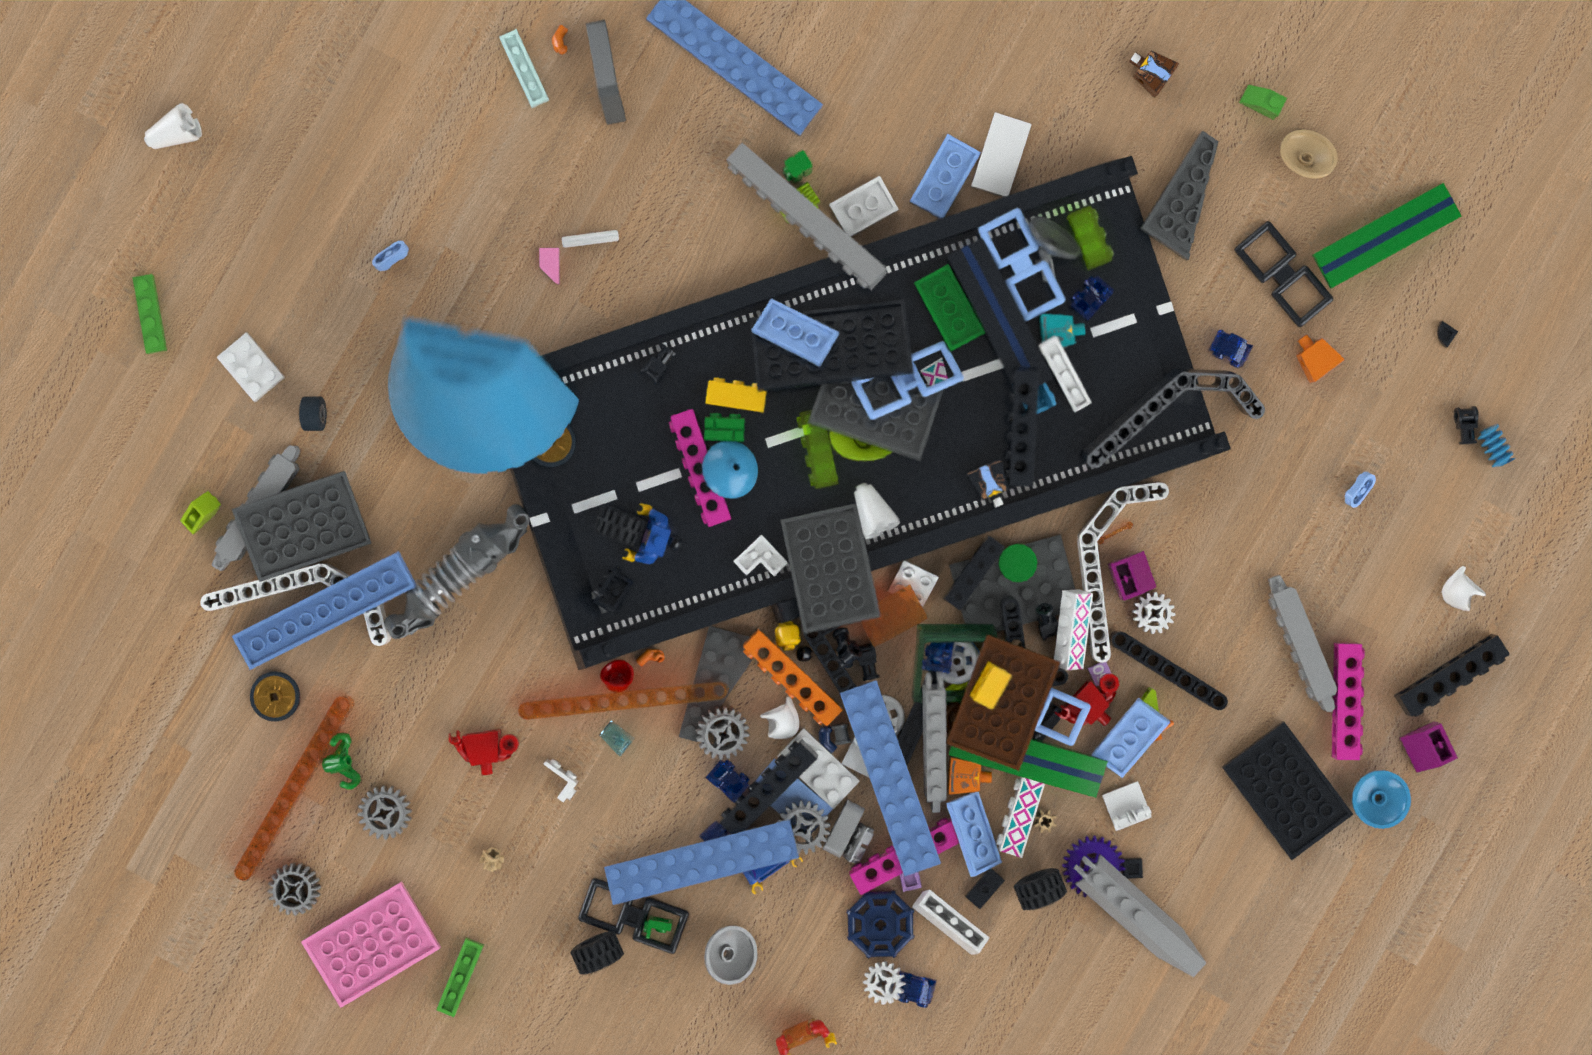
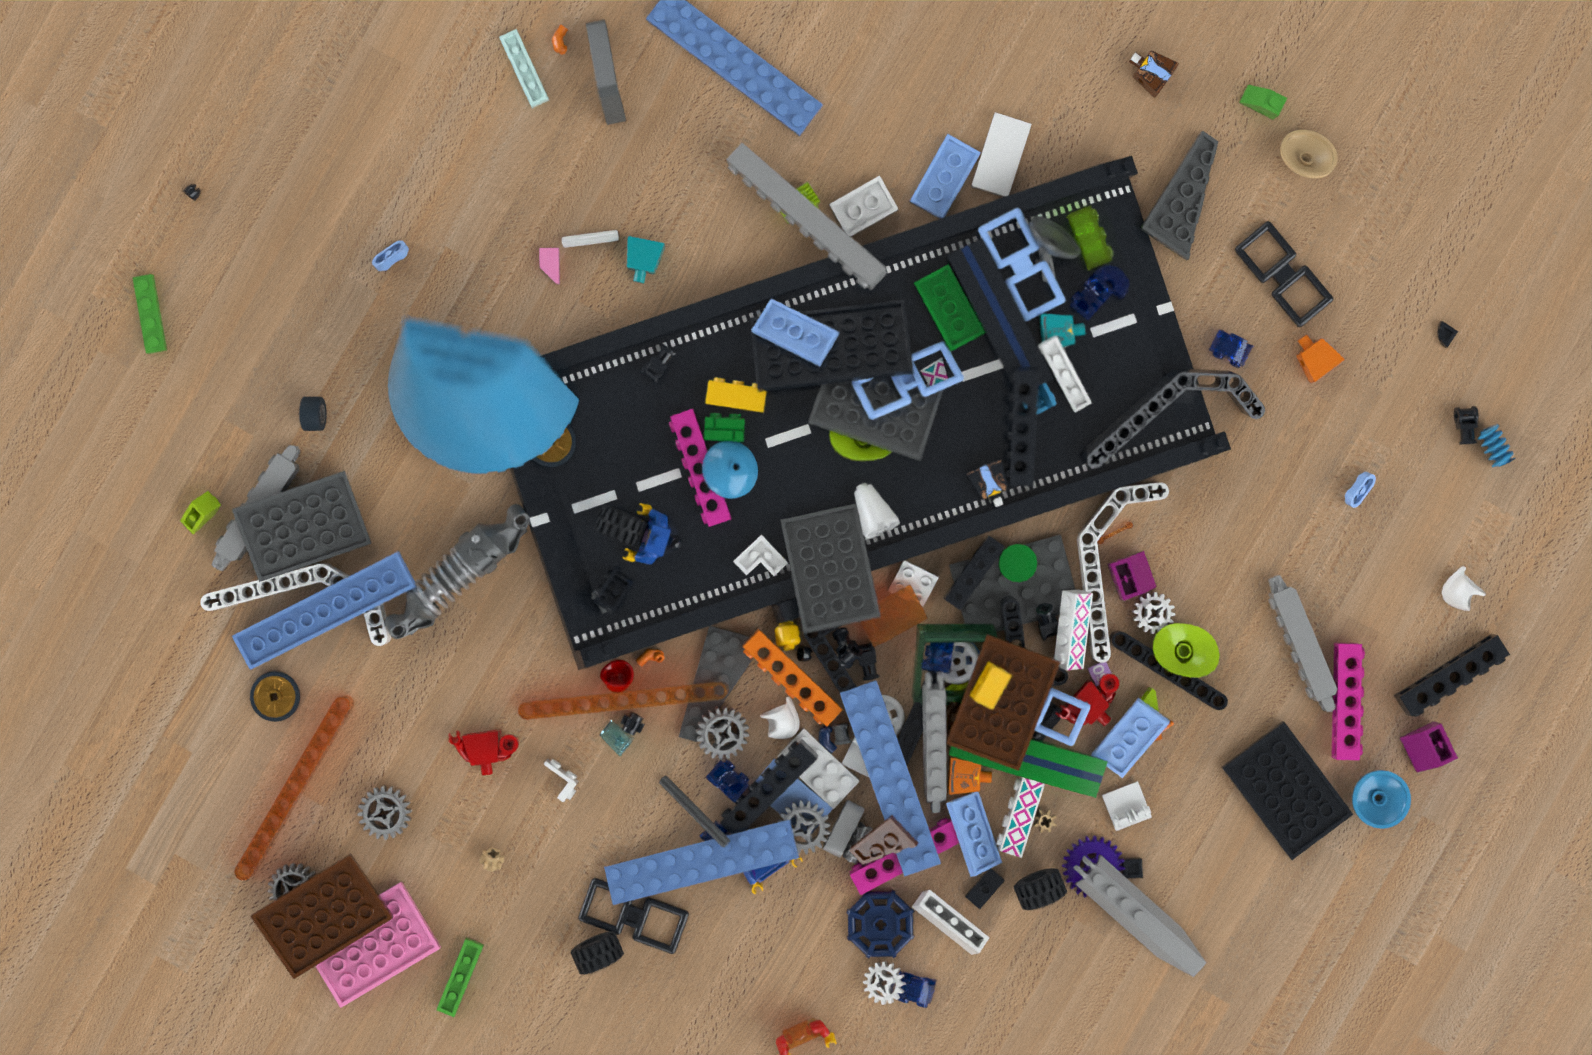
(174, 129): white cone -> none
(191, 192): none -> black hinge
(250, 367): white plate -> none
(322, 916): none -> reddish brown plate
(341, 761): green piece -> none
(632, 723): none -> black gear
(643, 257): none -> teal torso
(659, 924): green bracket -> none
(694, 811): none -> dark grey axle
(739, 957): light grey dish -> none
(797, 167): green brick -> none
(819, 452): clear neon green brick -> none
(883, 840): none -> wing
(910, 882): lavender tile -> none
(1115, 277): none -> clear blue cylinder
(1186, 650): none -> lime hat
(1386, 235): green slope -> none

